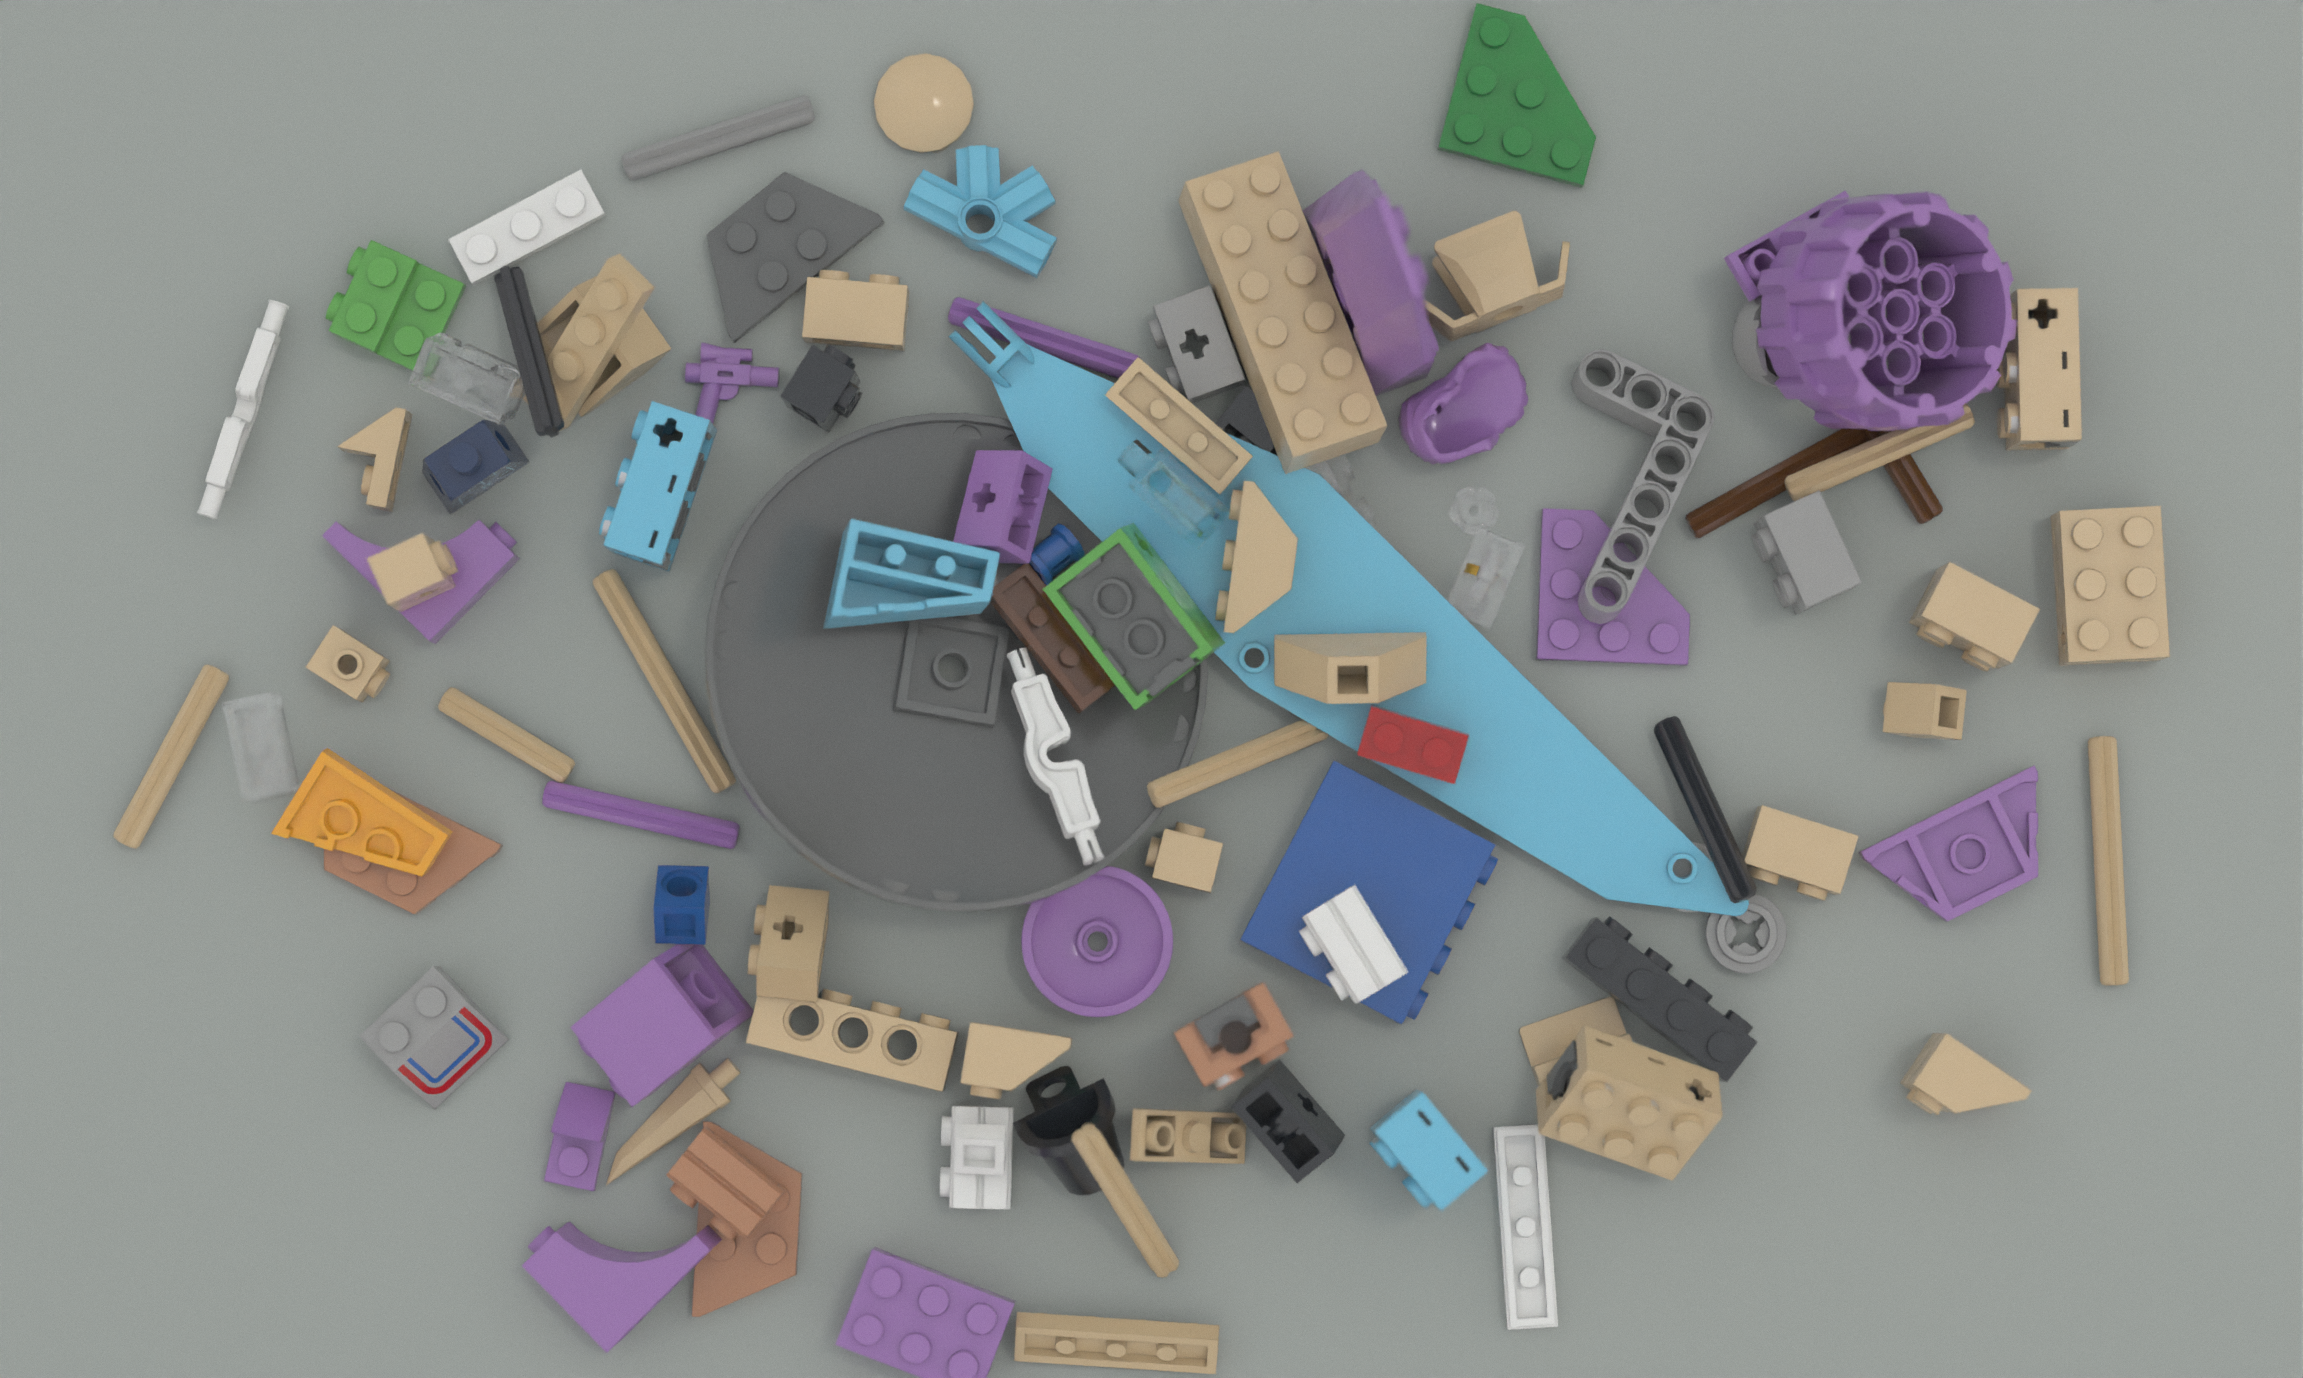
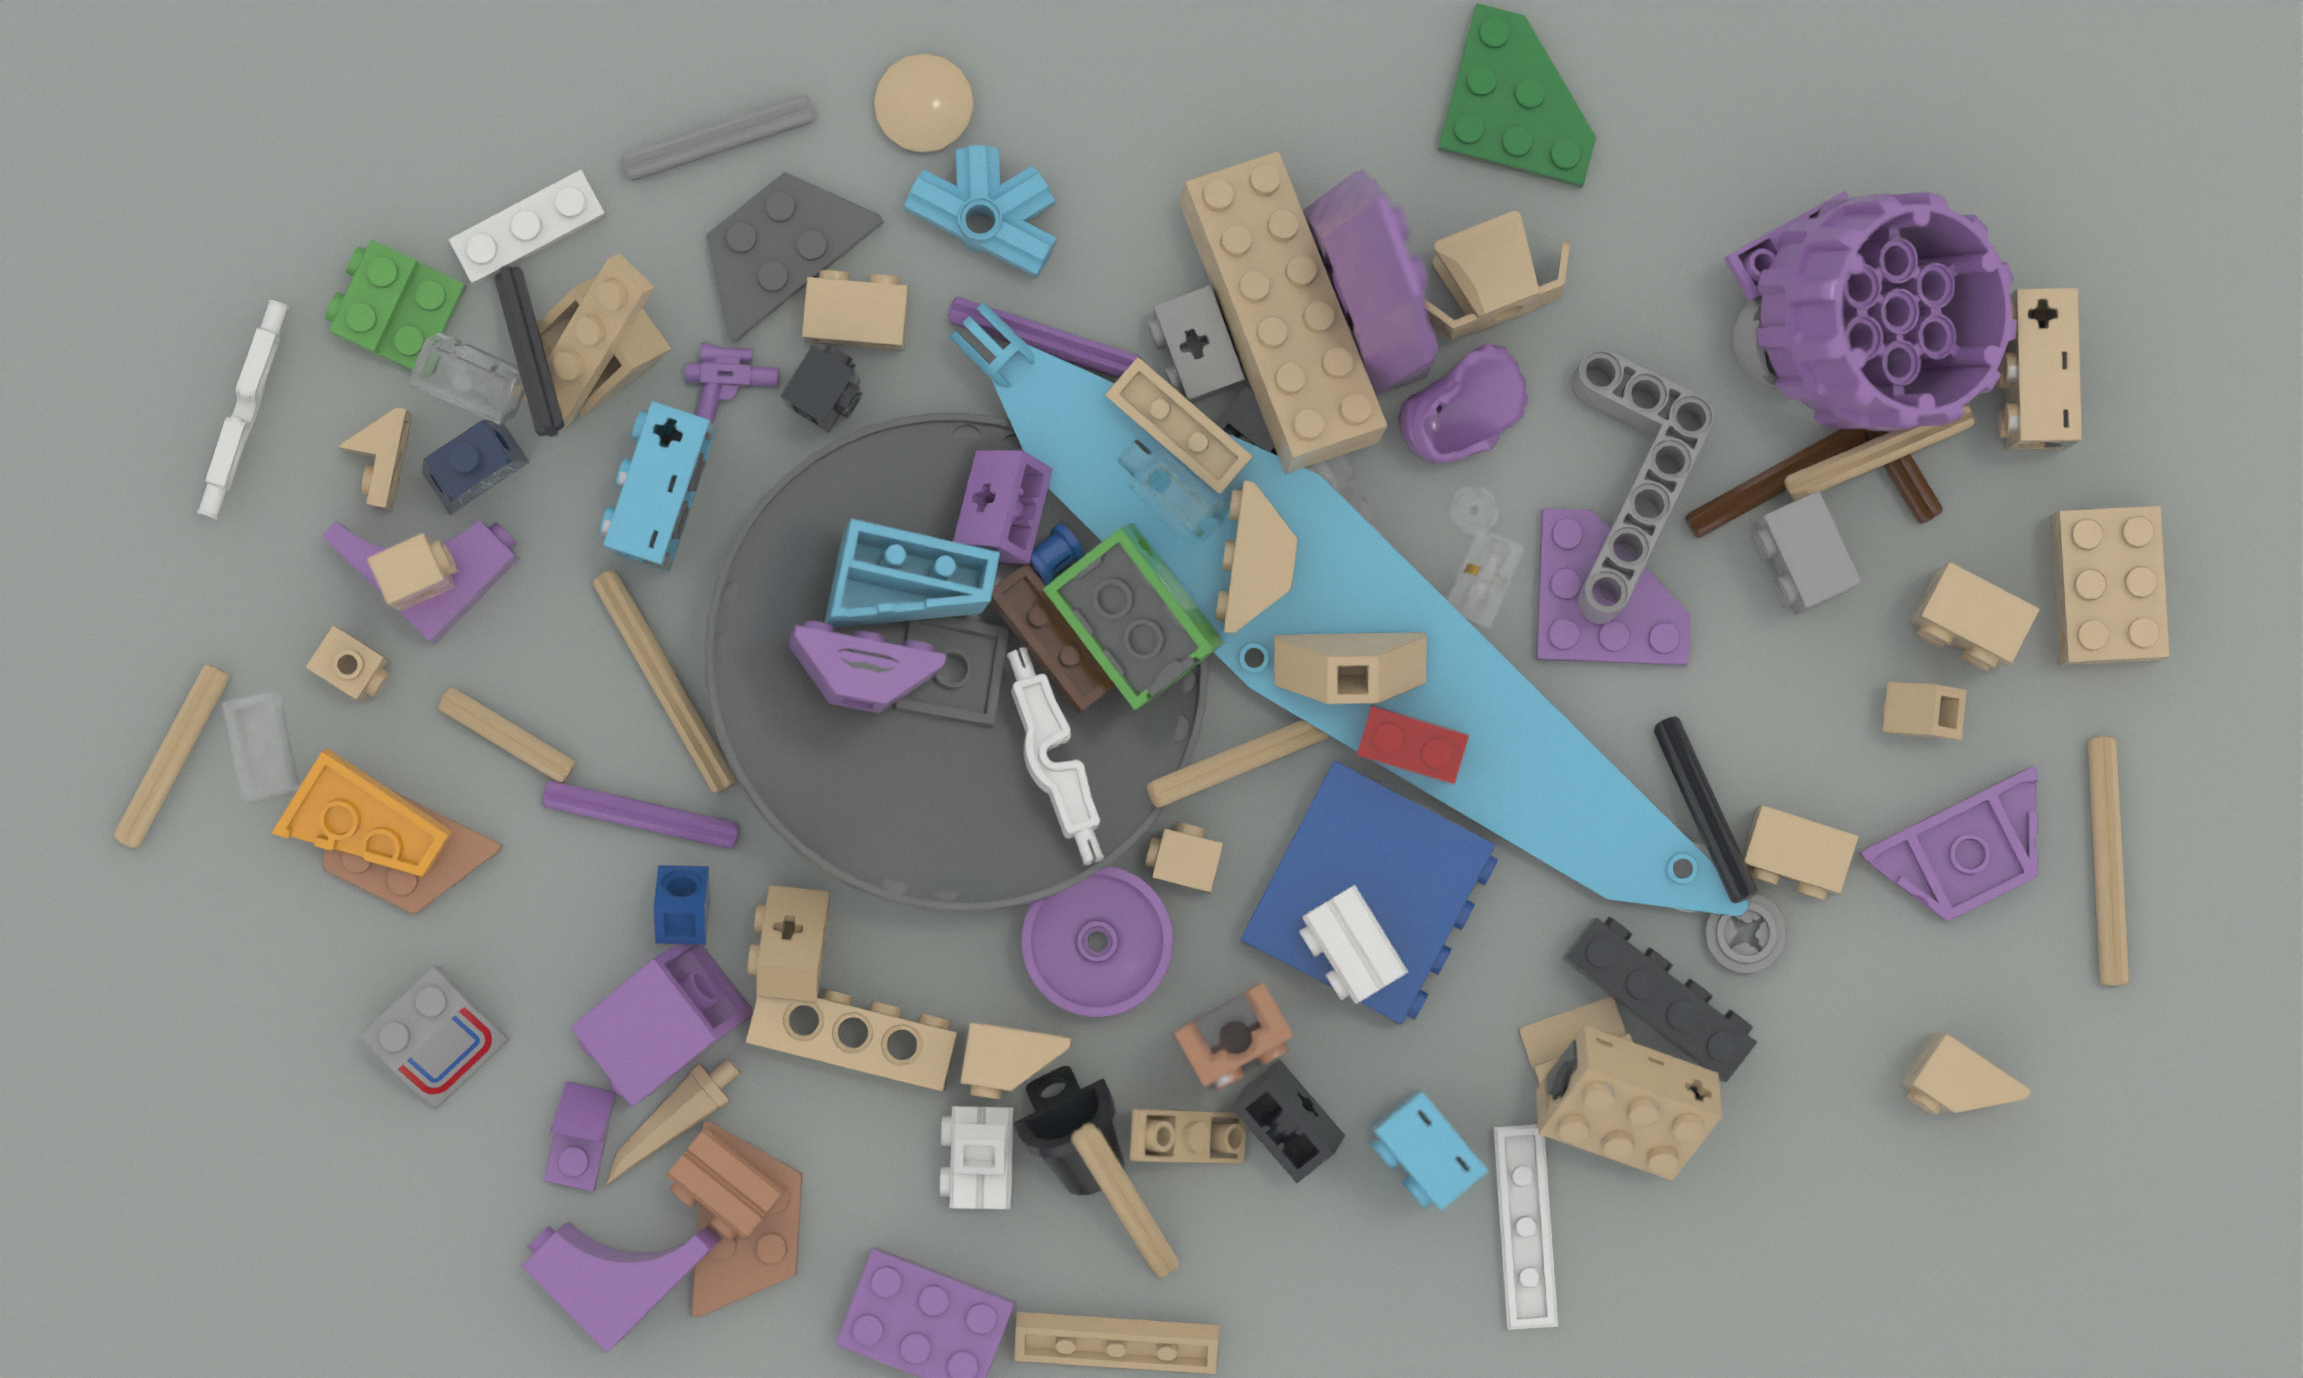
(862, 668): none -> medium lavender slope

